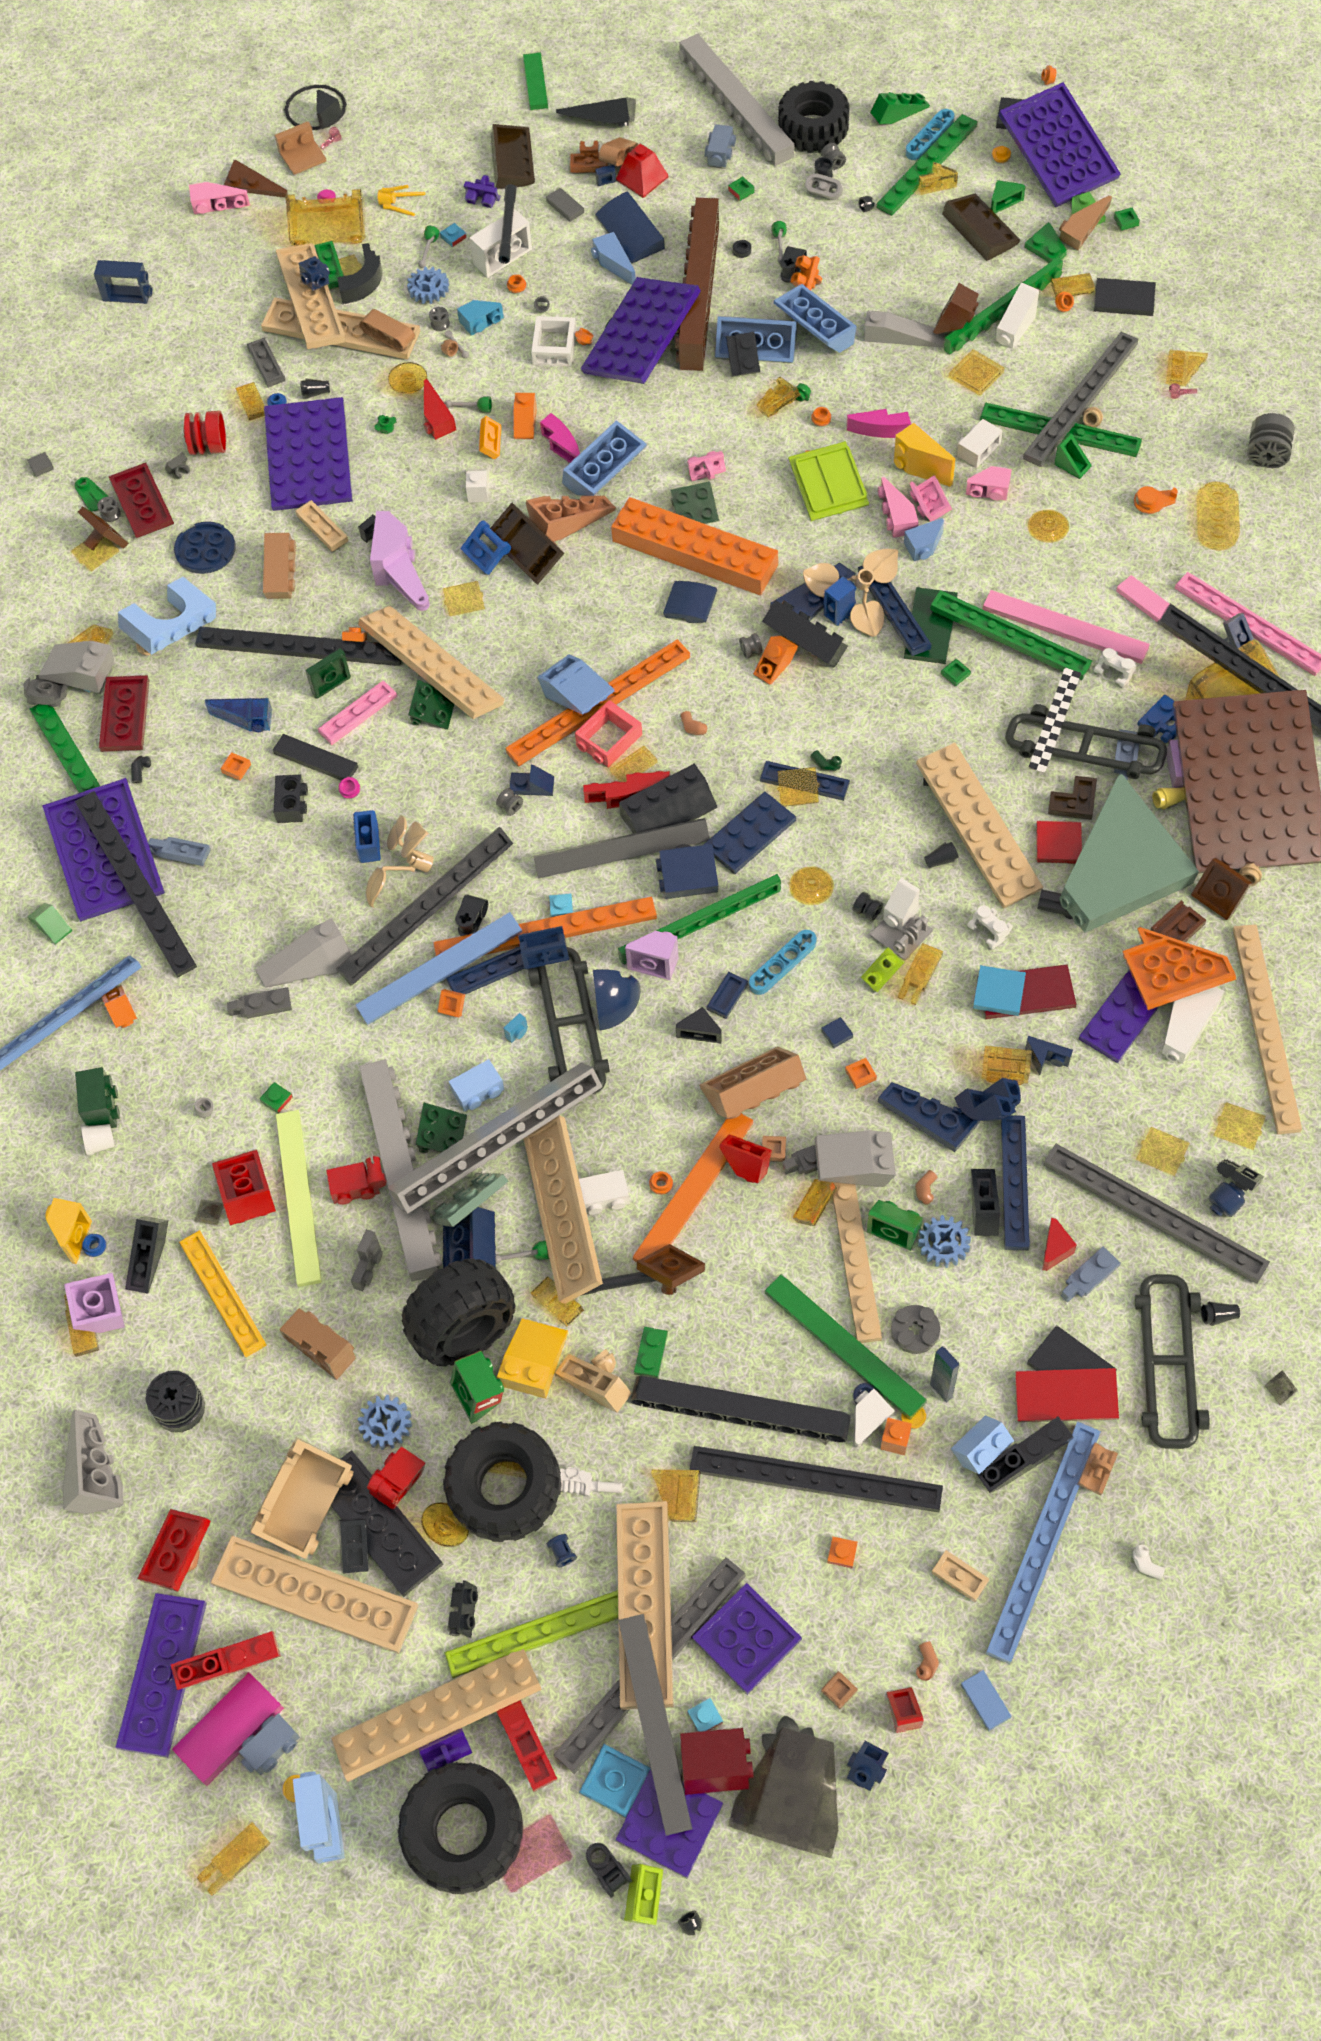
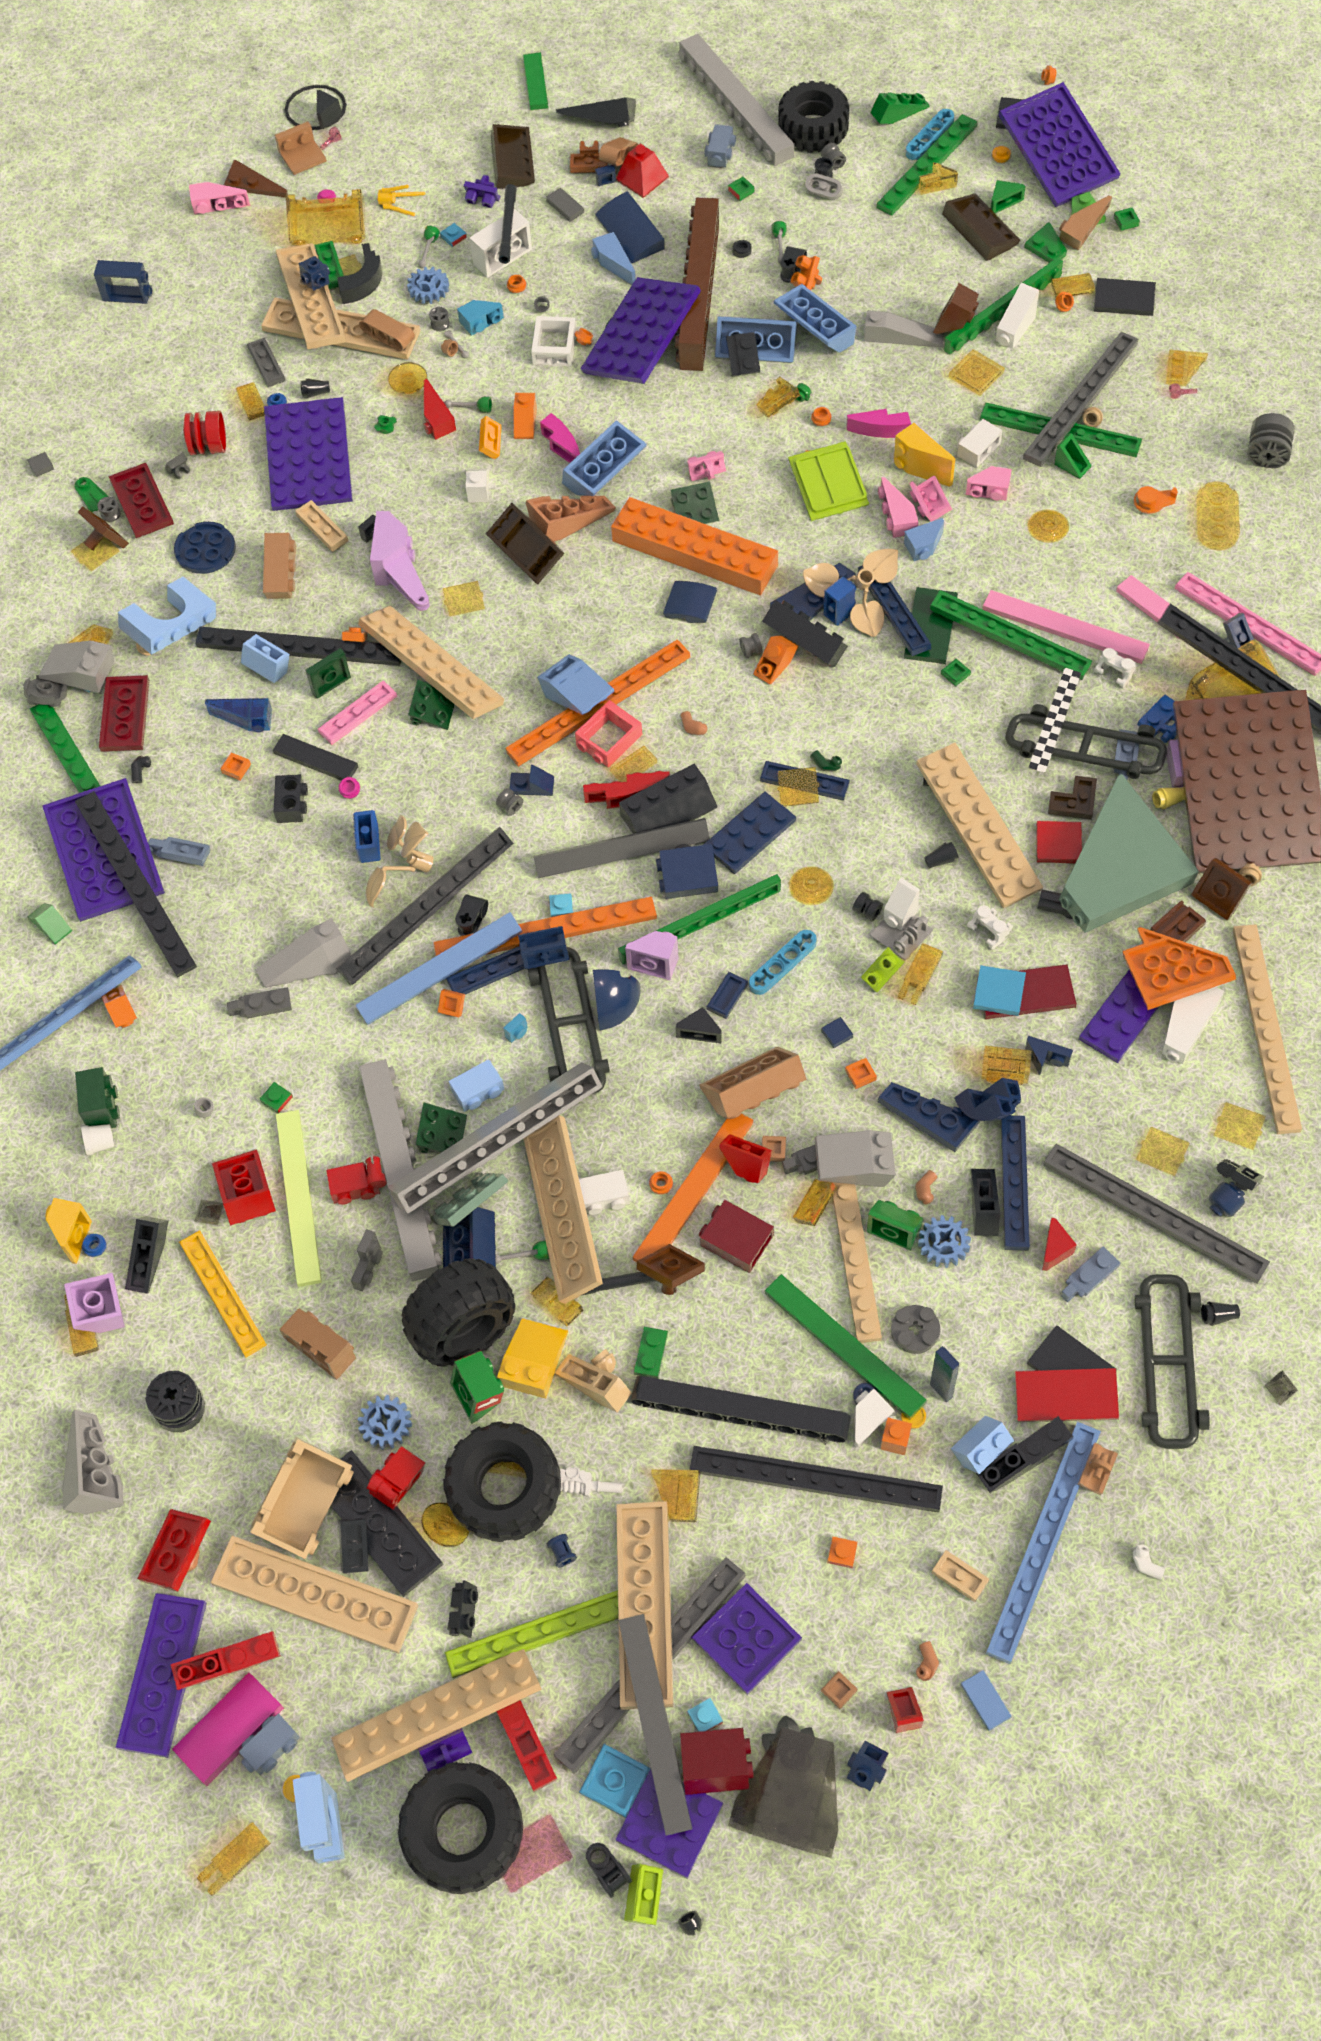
(265, 658): none -> light blue brick
(480, 552): blue plate -> none
(736, 1235): none -> dark red brick
(866, 201): black hinge -> none

